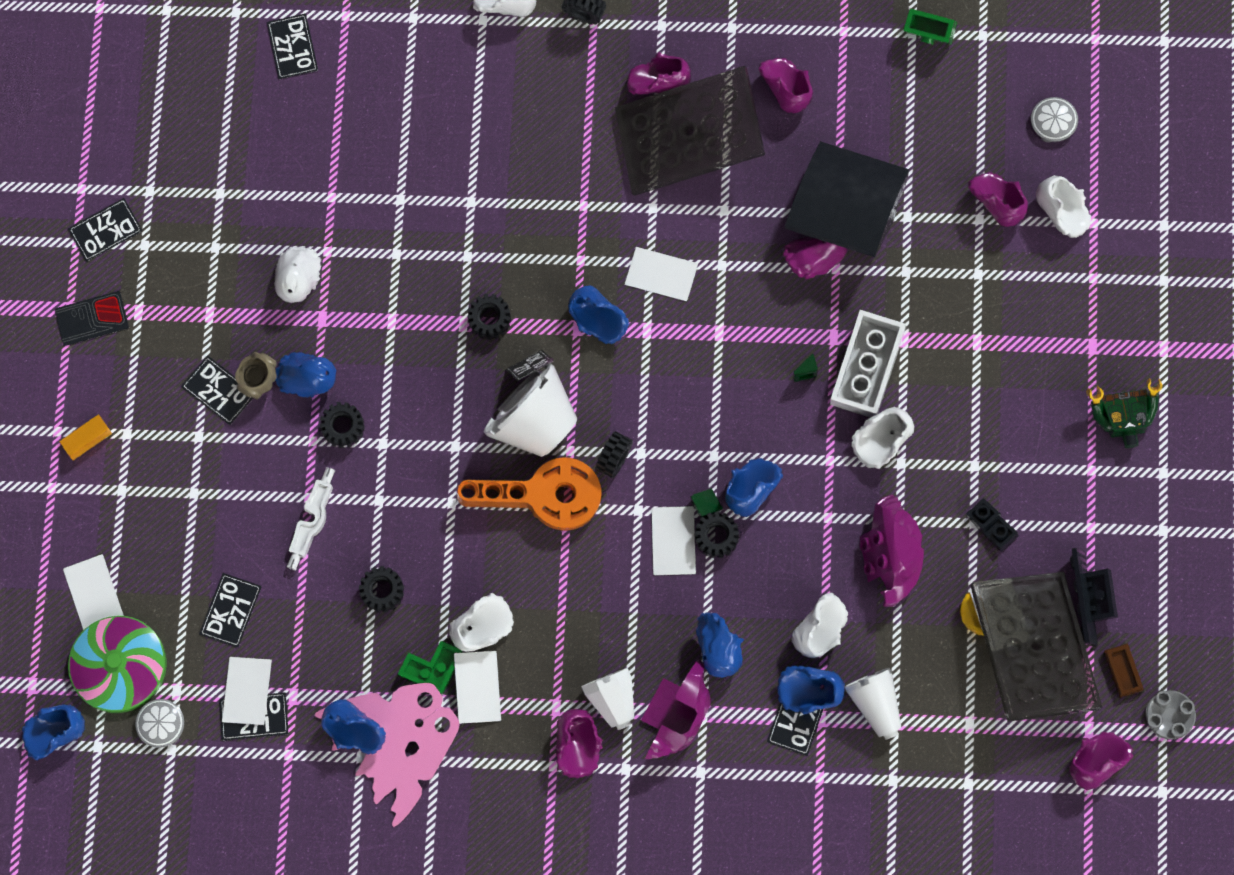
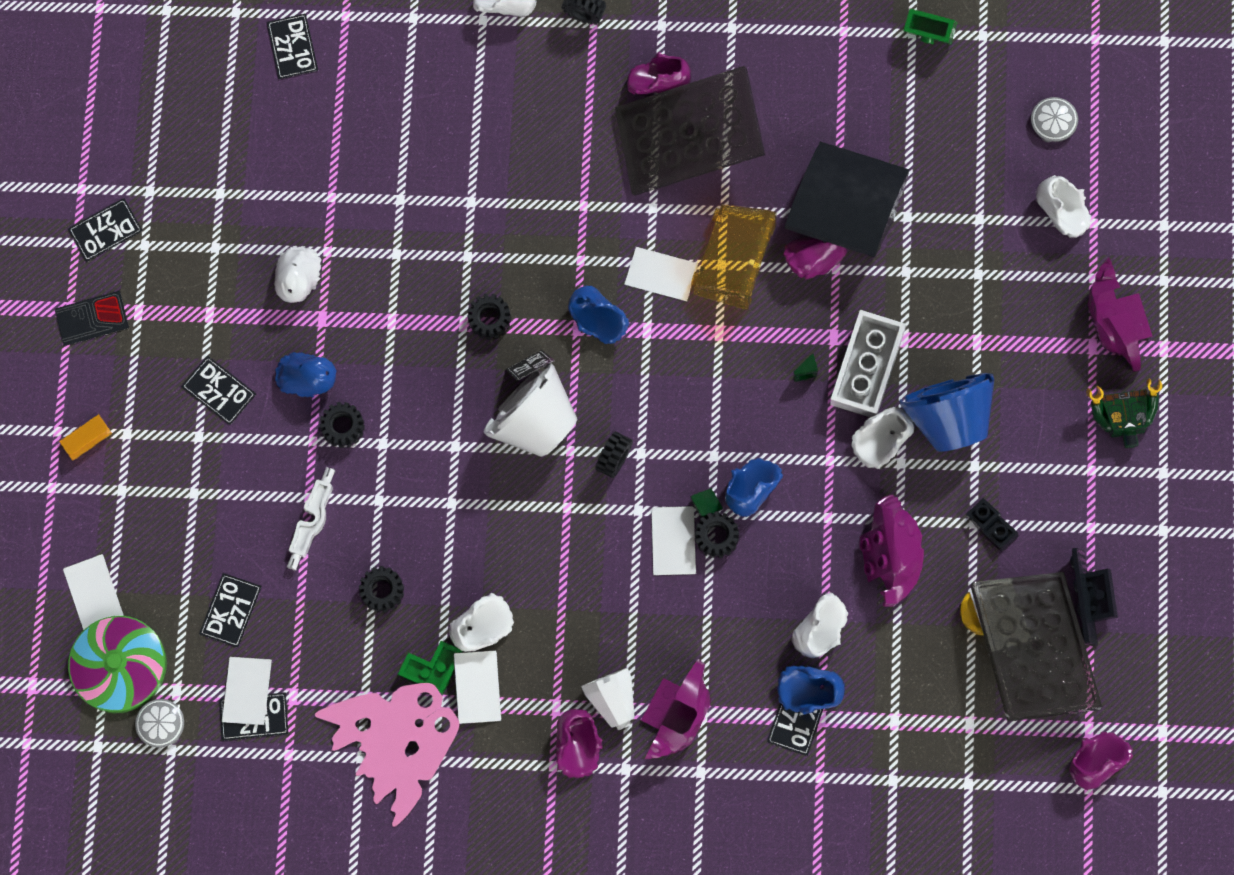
(52, 729): blue piece -> none
(256, 375): dark tan hair -> none
(352, 727): blue piece -> none
(541, 491): orange beam -> none
(719, 647): blue piece -> none
(734, 254): none -> clear yellow windscreen
(787, 83): magenta piece -> none
(877, 702): white cone -> none
(952, 411): none -> blue cone
(1000, 198): magenta piece -> none
(1120, 320): none -> magenta animal
(1123, 670): reddish brown tile -> none
(1170, 715): light grey dish -> none

